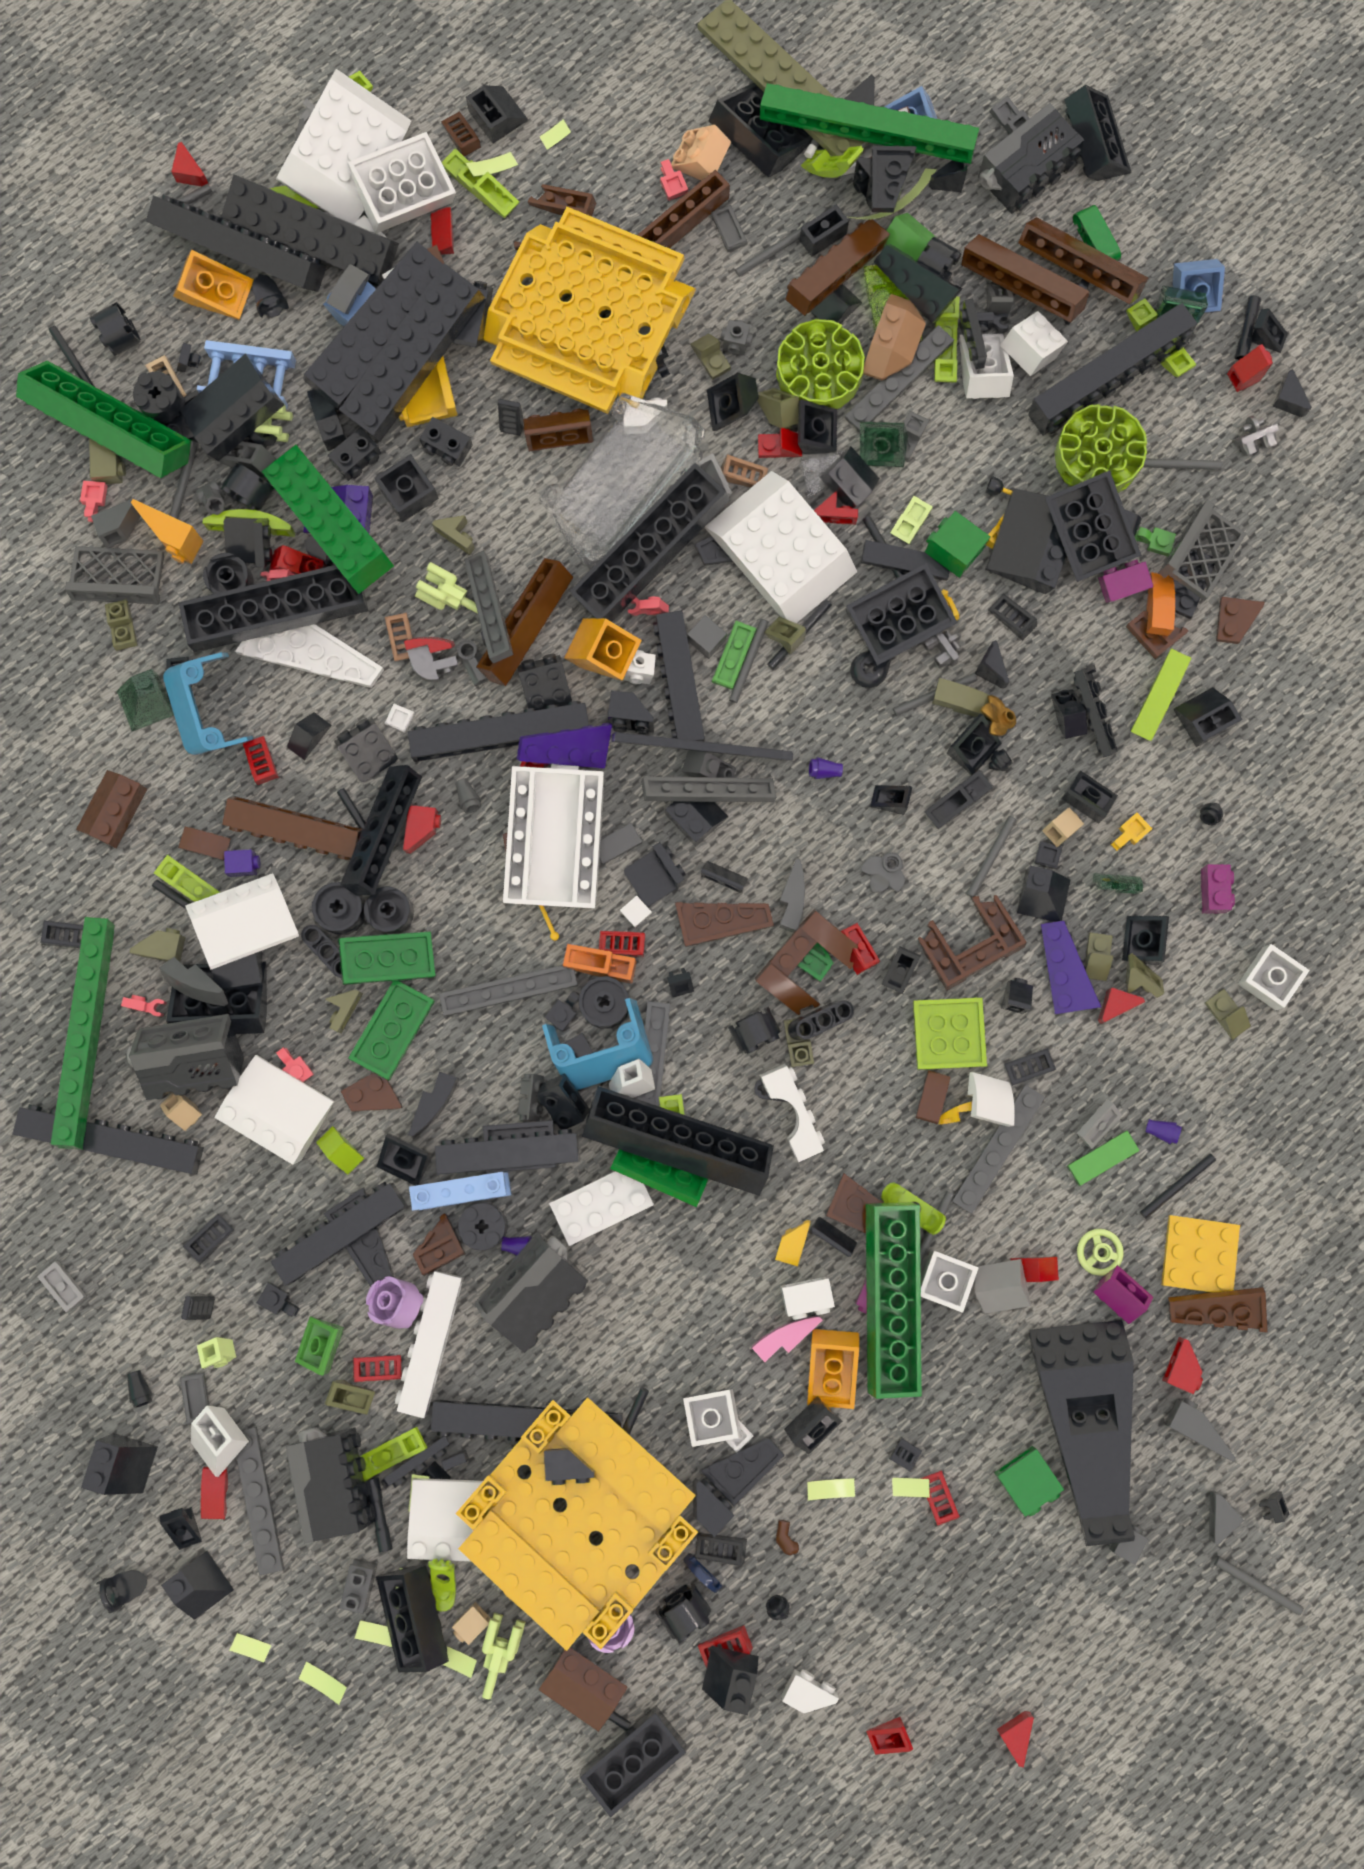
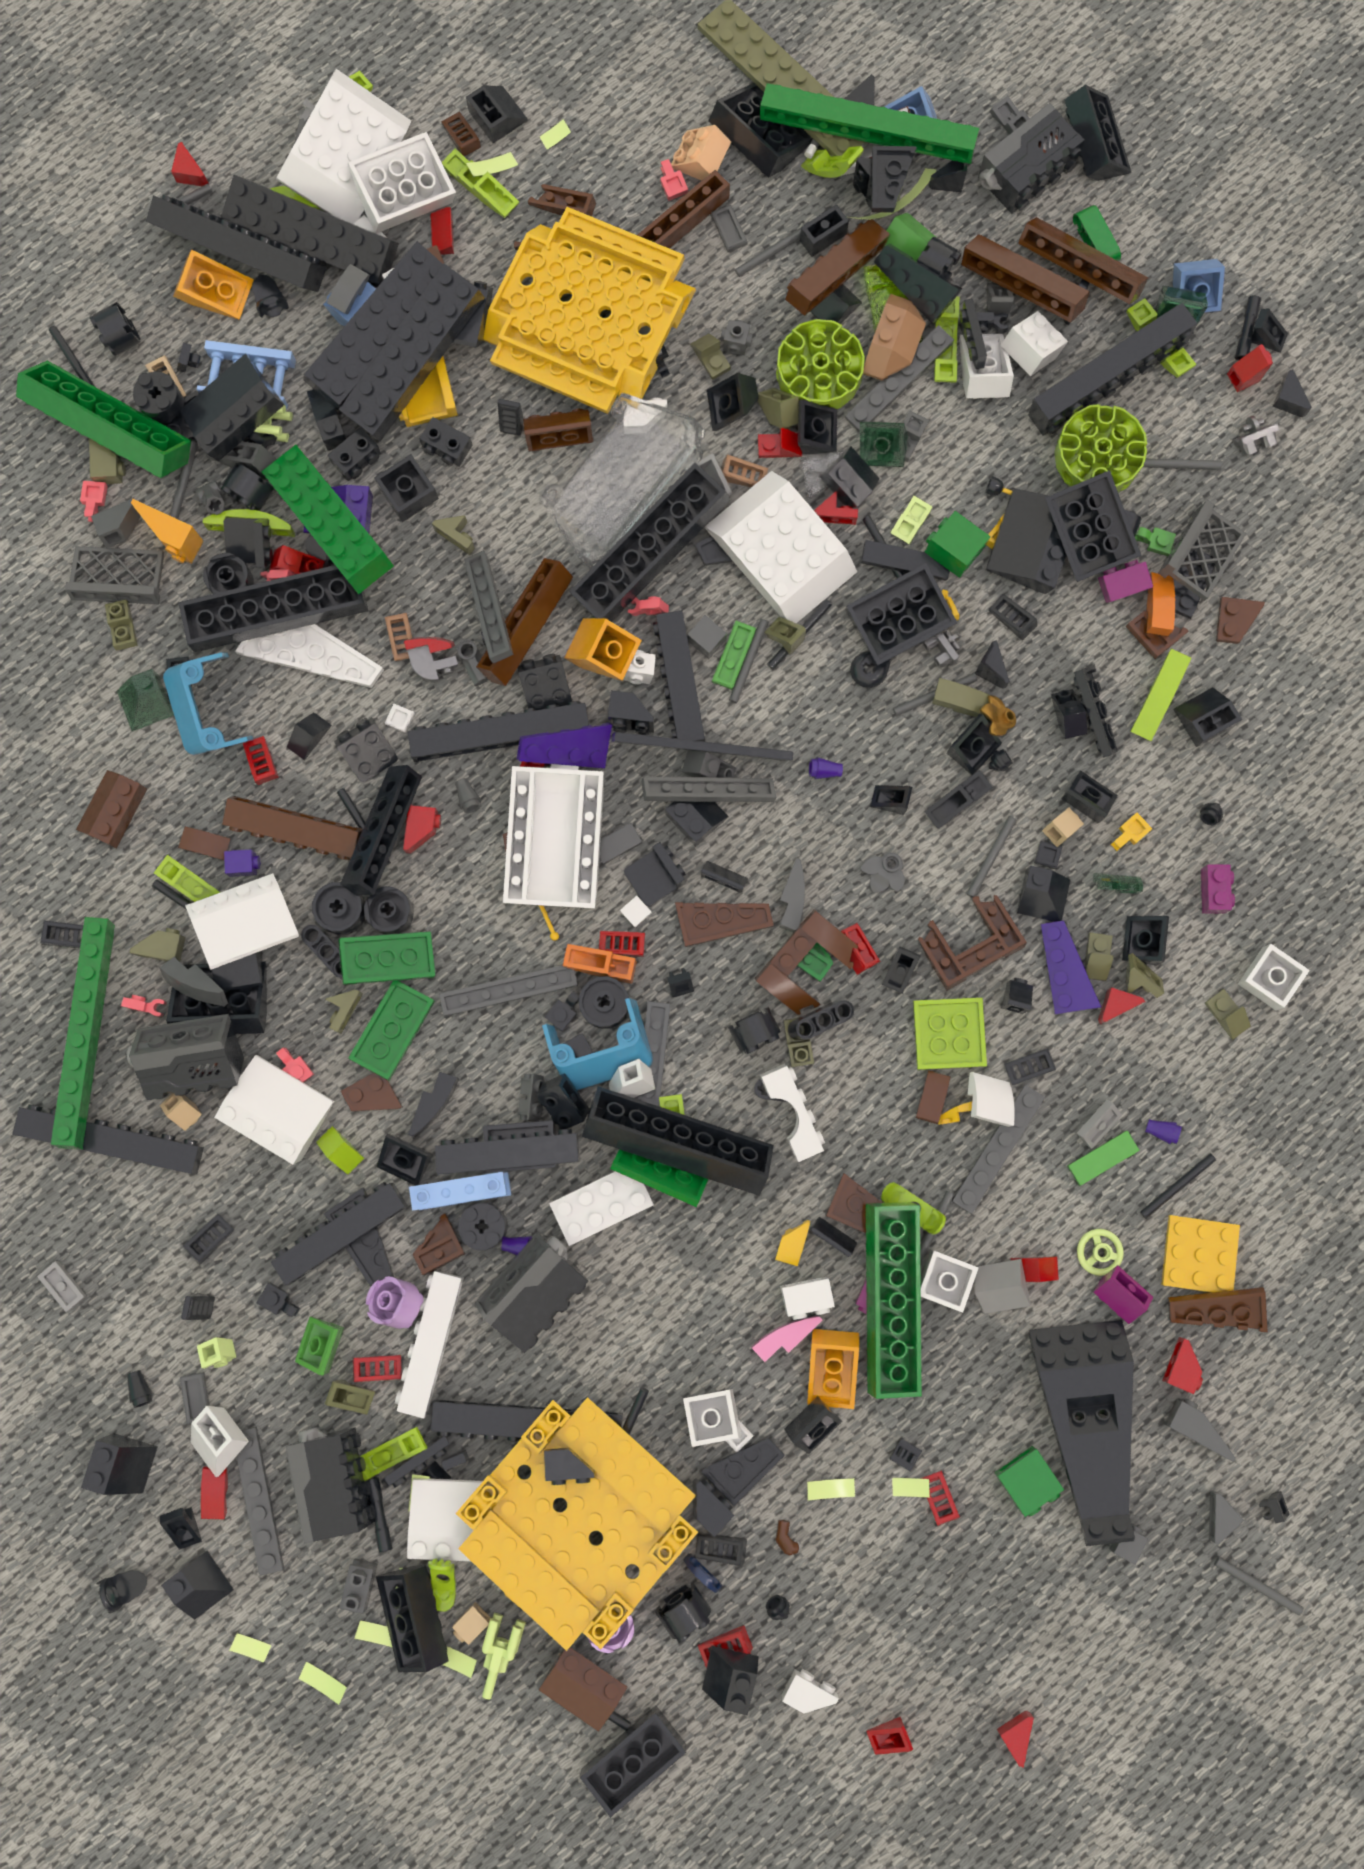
(447, 592): yellowish green plant -> none

